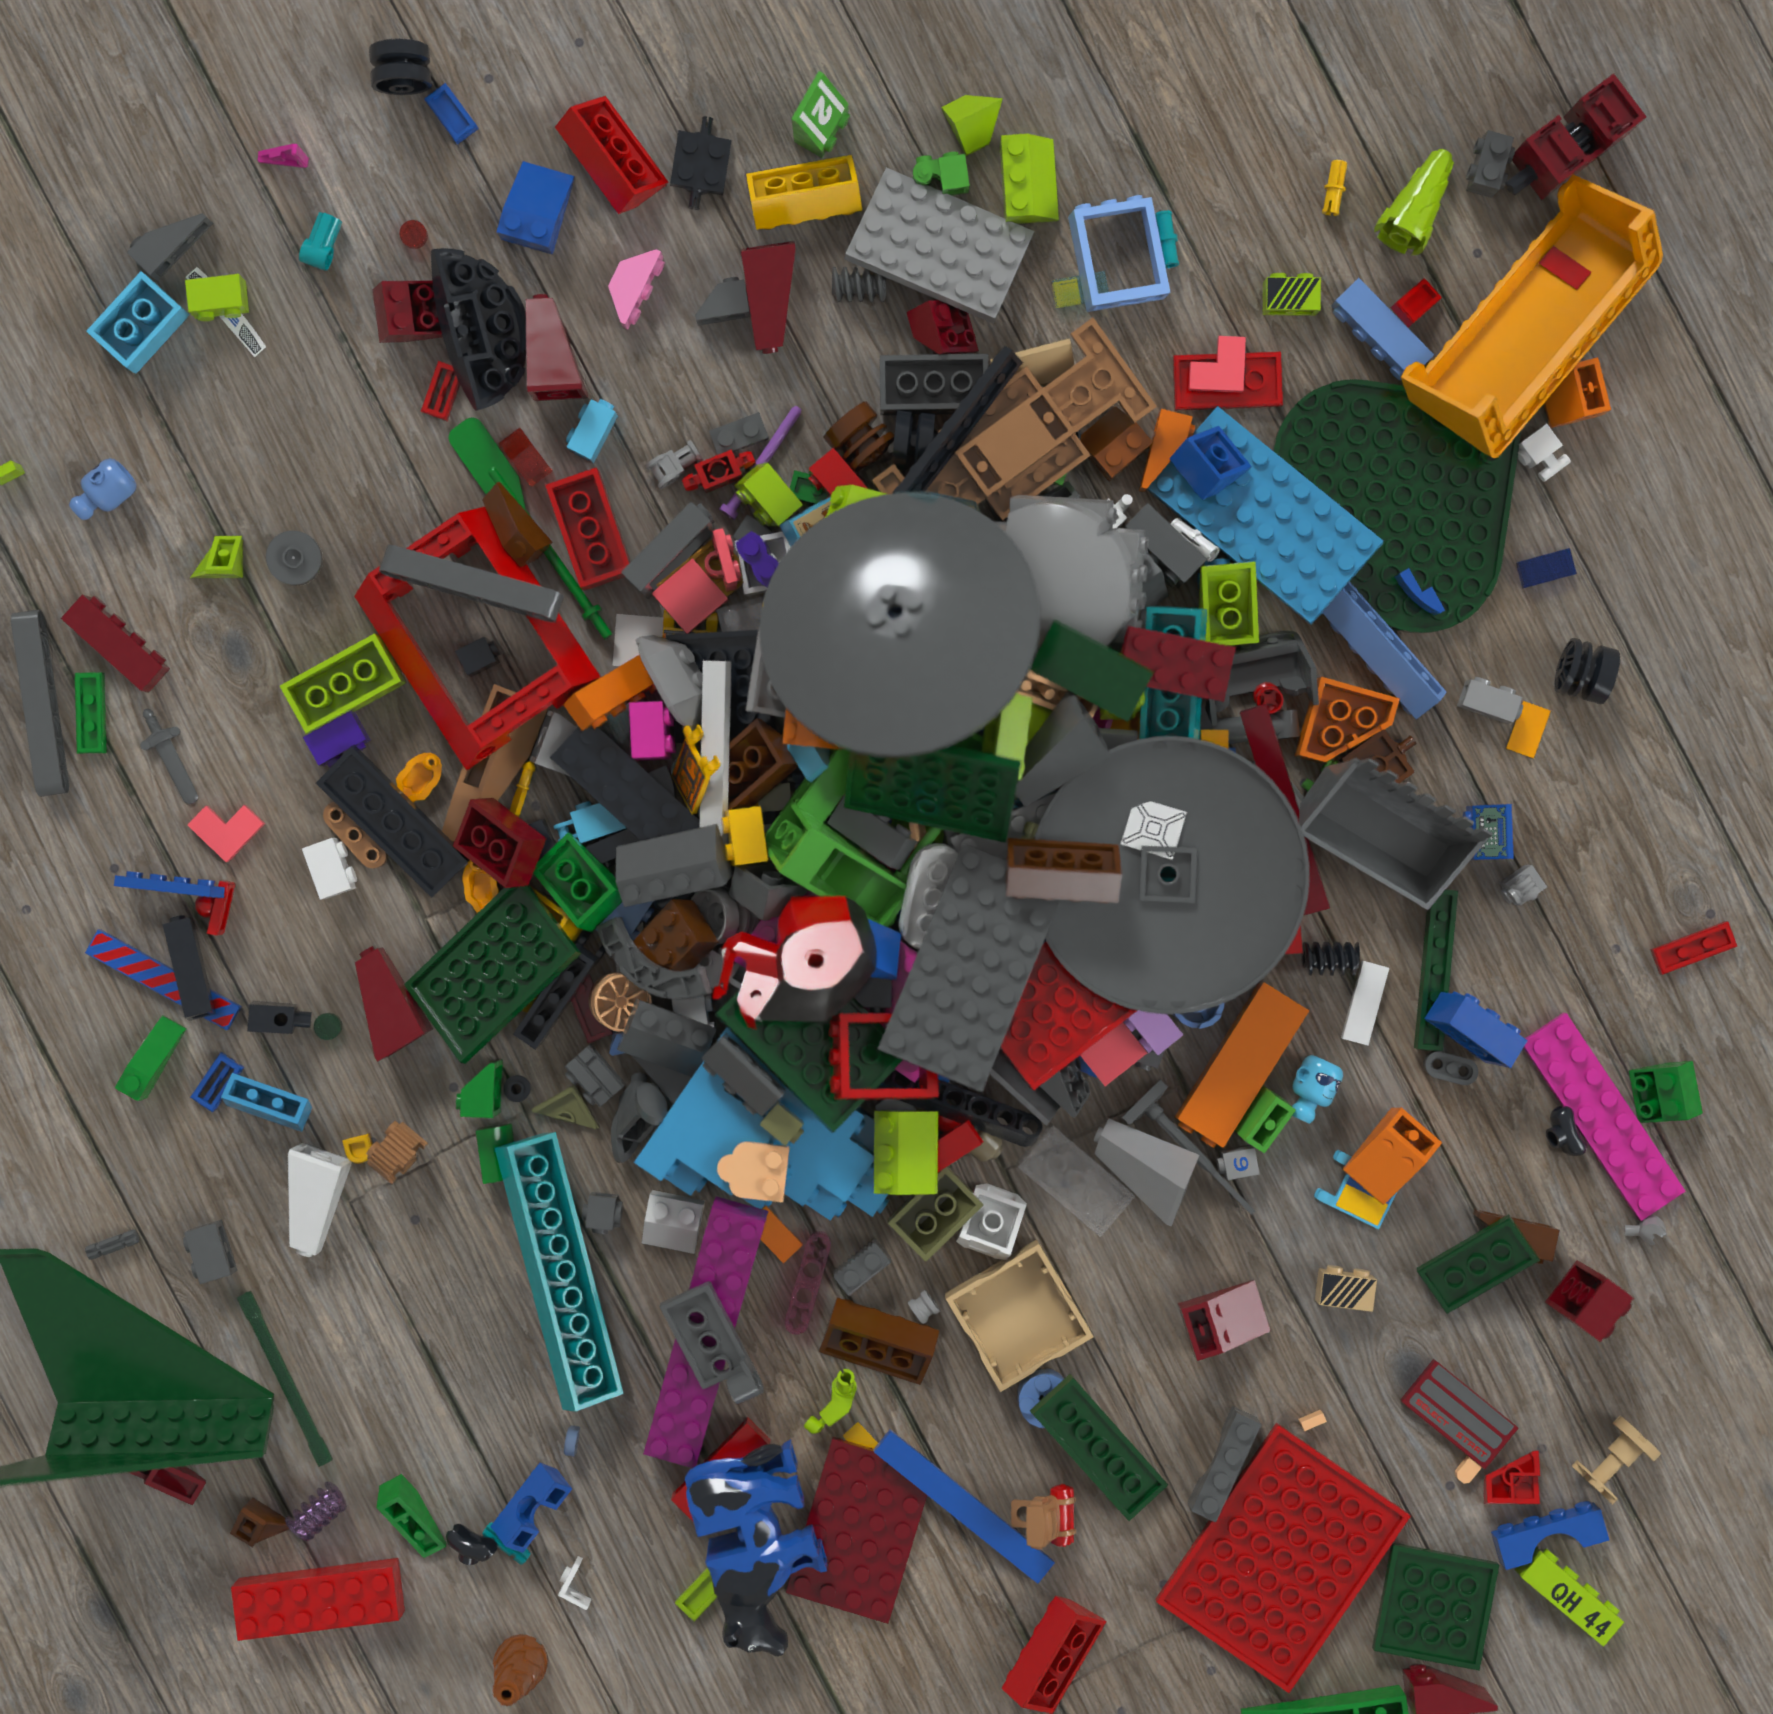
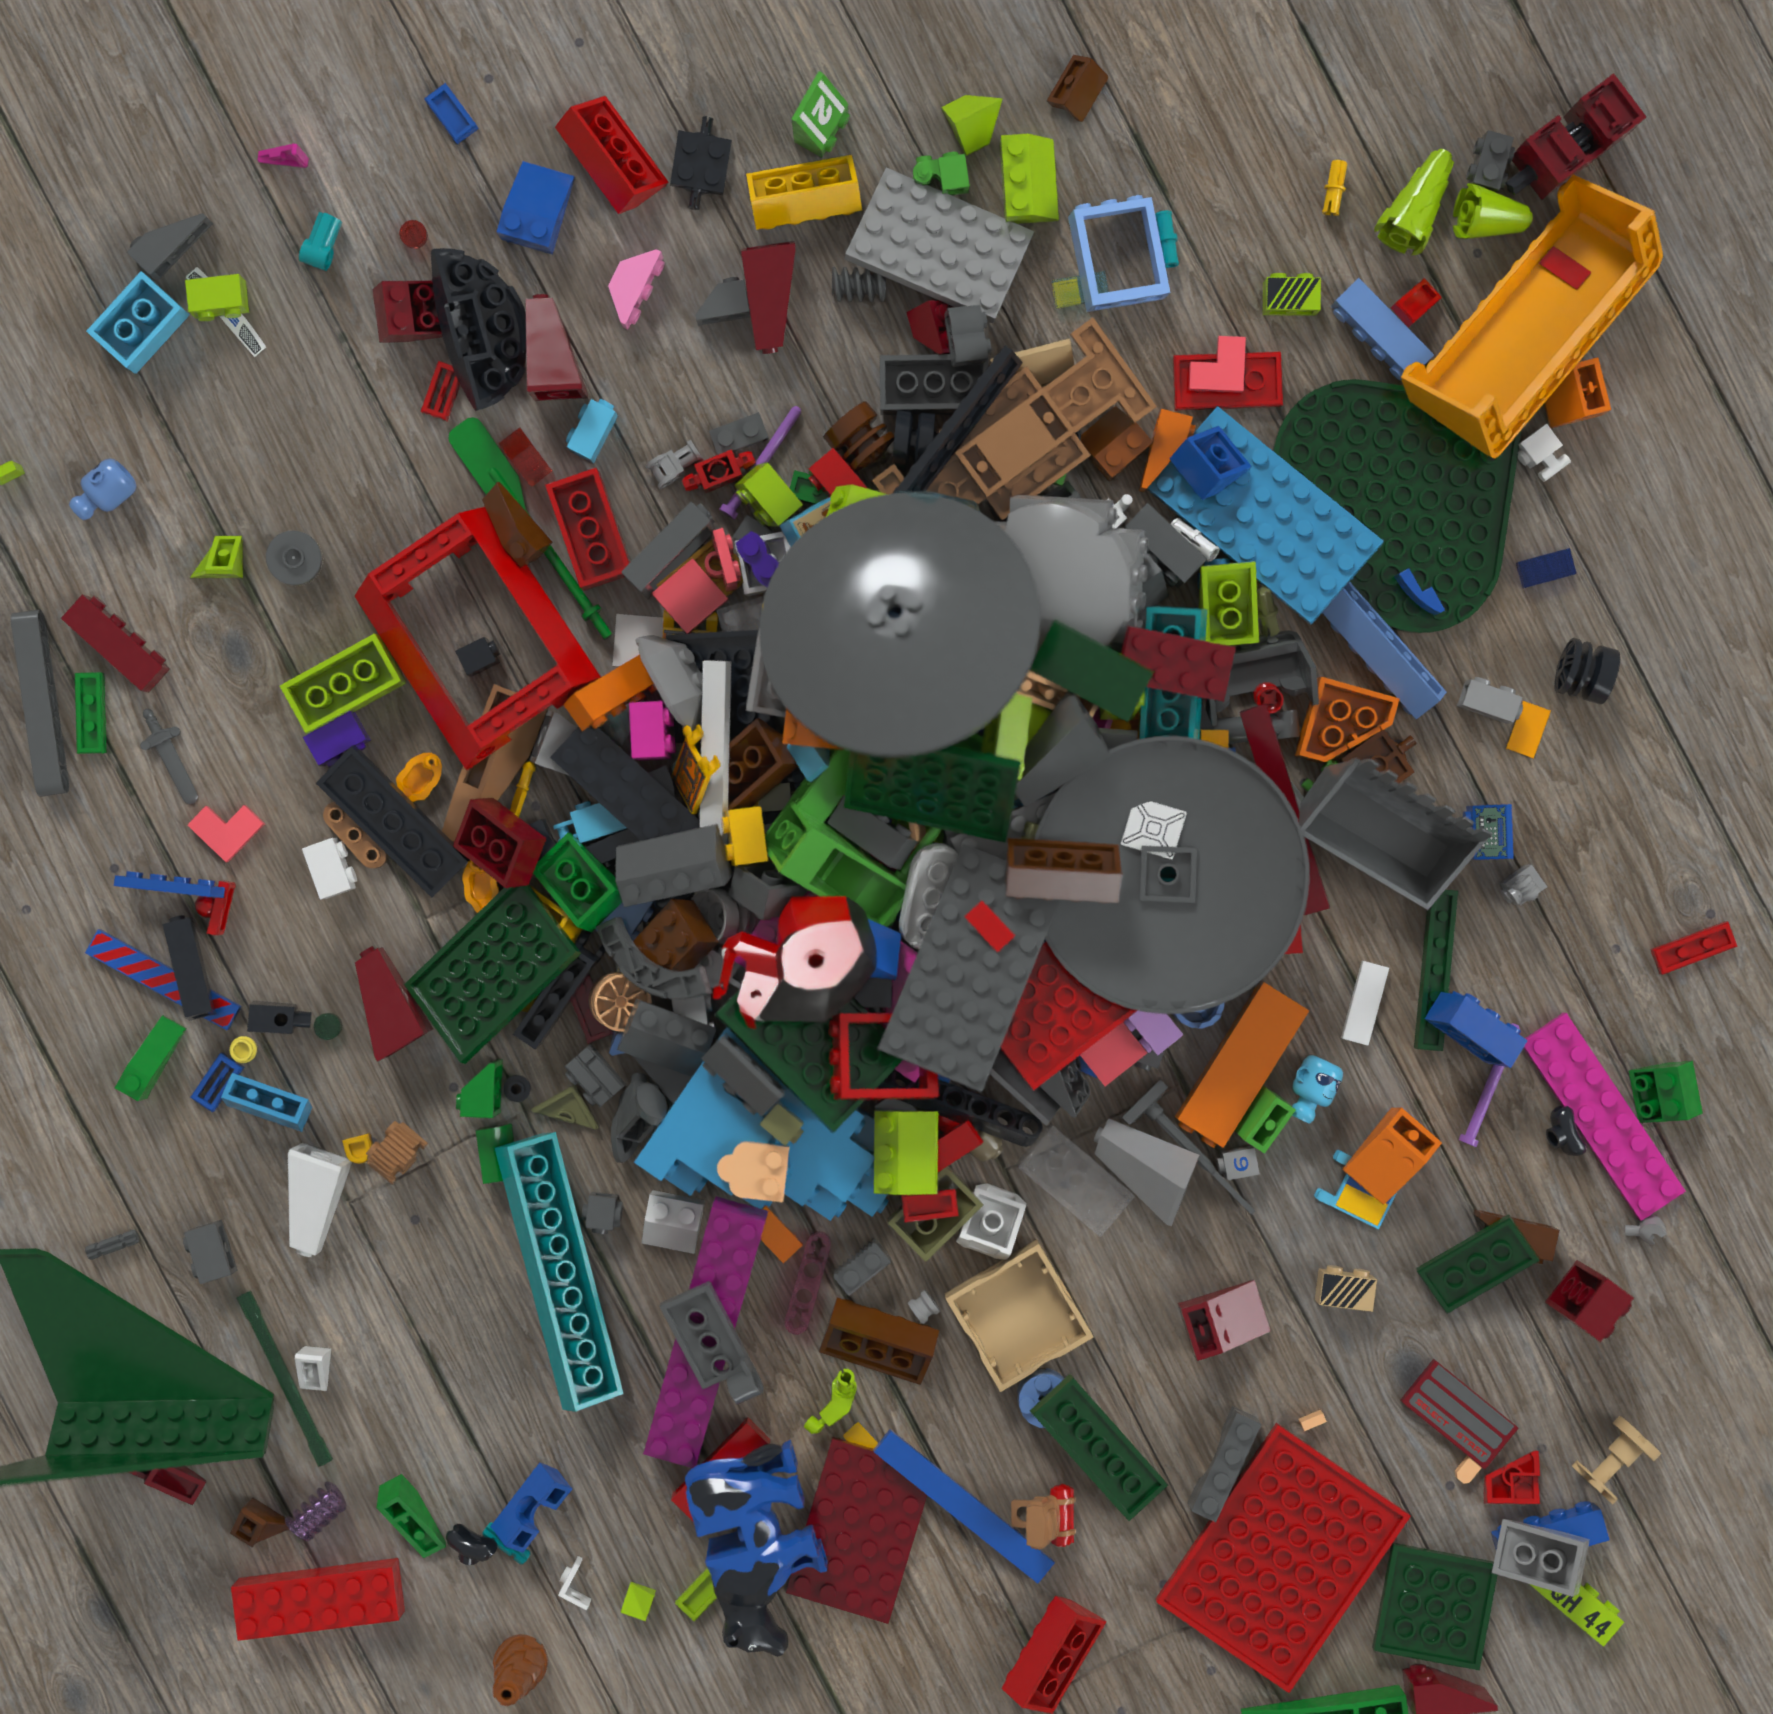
(243, 1049): none -> light yellow plate
(313, 1367): none -> white slope
(400, 66): black wheel -> none
(471, 583): dark grey beam -> none
(571, 1441): sand blue tile -> none
(638, 1601): none -> lime slope
(930, 1206): none -> red tile
(966, 335): none -> dark grey brick
(989, 926): none -> red sticker
(1078, 87): none -> reddish brown panel
(1267, 611): none -> olive axle
(1330, 957): black piece -> none
(1449, 1068): dark grey plate -> none
(1482, 1105): none -> medium lavender bar
(1488, 214): none -> lime cone
(1541, 1557): none -> light grey slope

